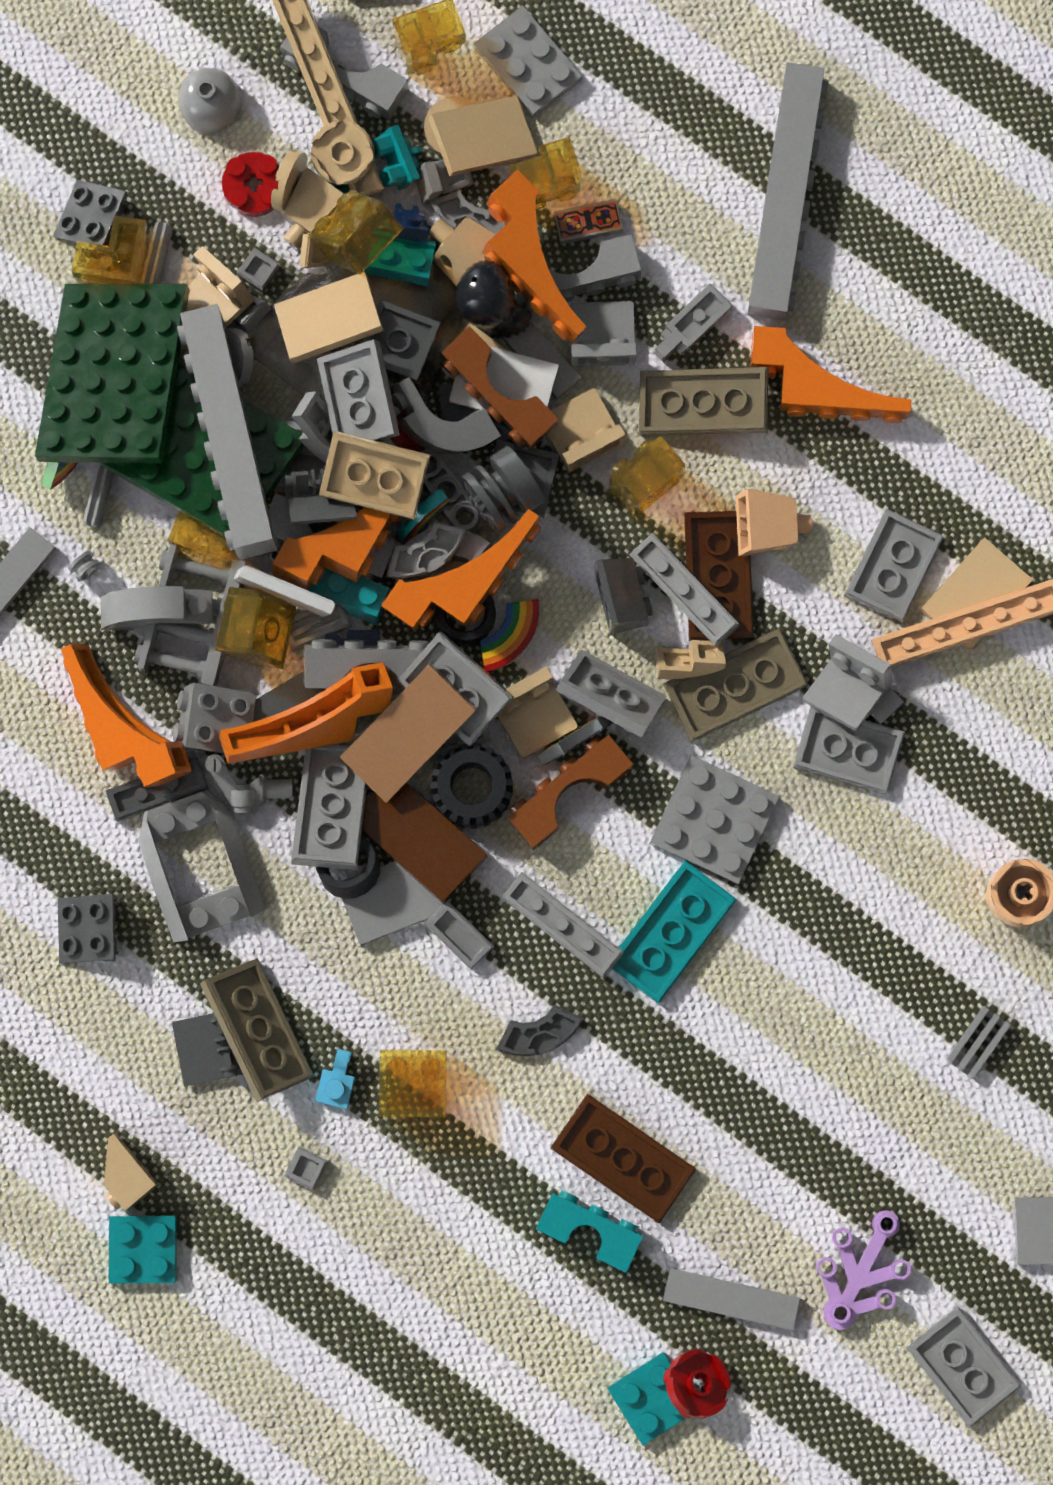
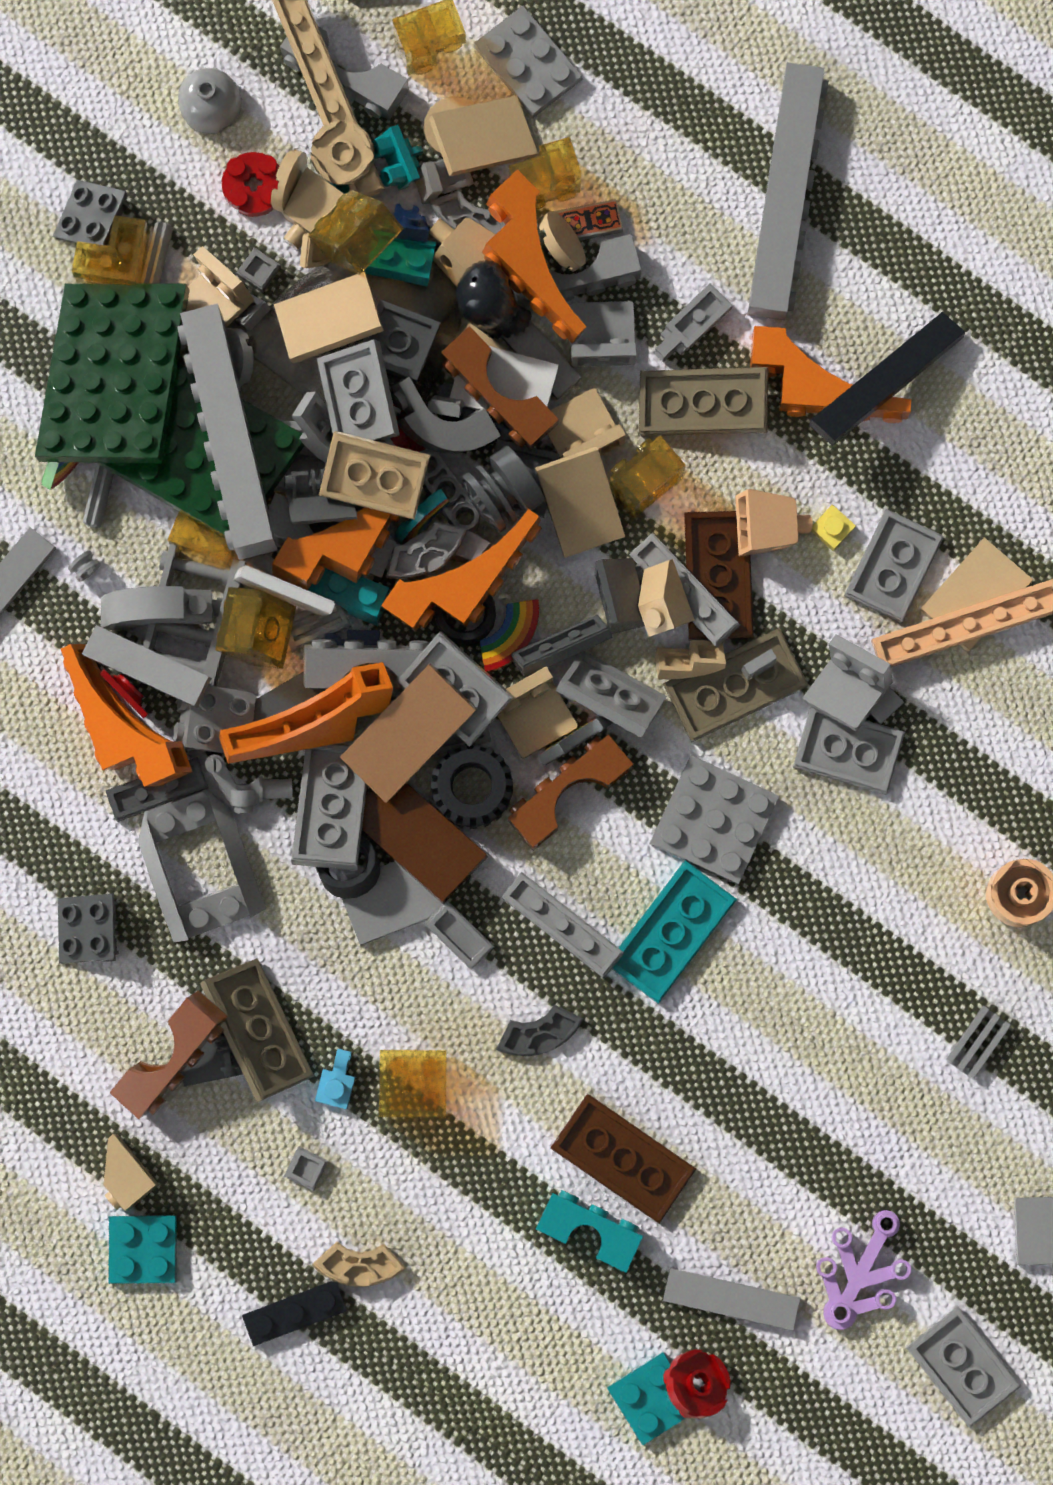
(126, 690): none -> red piece
(146, 666): none -> light grey tile
(192, 1026): none -> dark orange arch
(294, 1312): none -> black plate
(358, 1268): none -> tan tile
(446, 406): none -> light grey tile
(561, 645): none -> dark grey tile
(562, 241): none -> tan tile
(580, 502): none -> tan tile
(663, 599): none -> tan slope
(759, 664): none -> light grey tile
(832, 527): none -> light yellow plate
(887, 378): none -> black tile

